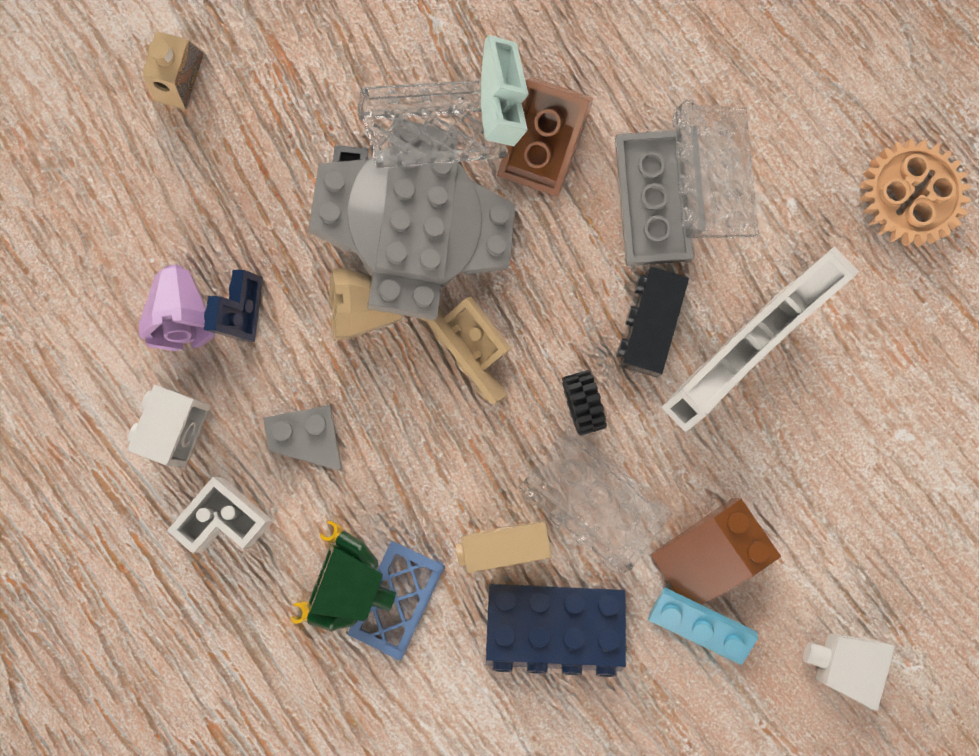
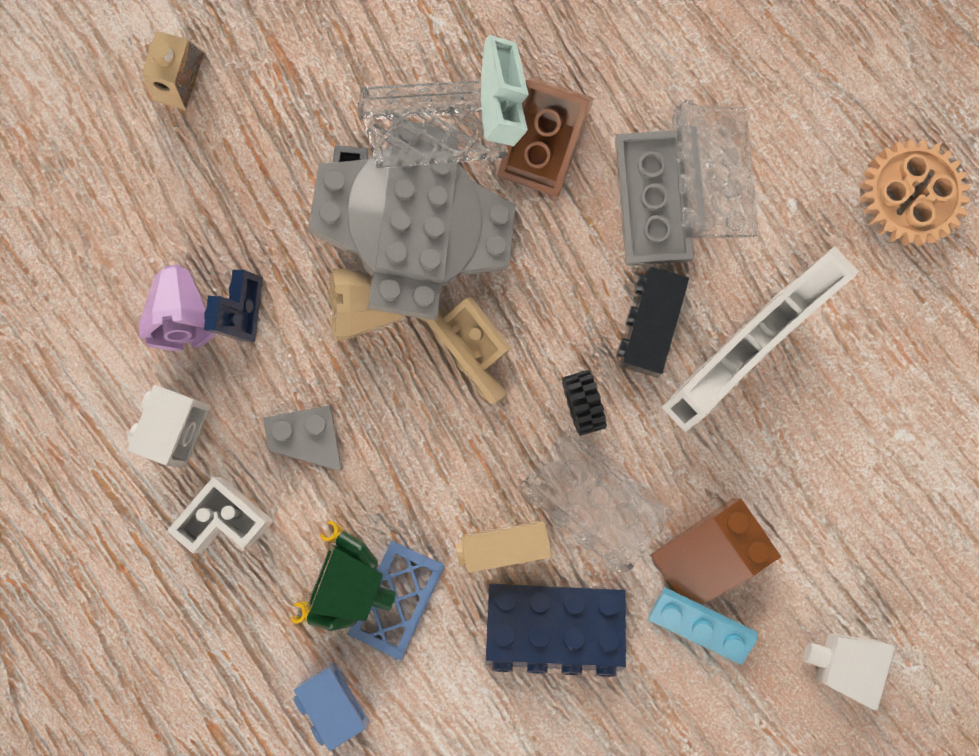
(330, 707): none -> medium blue brick

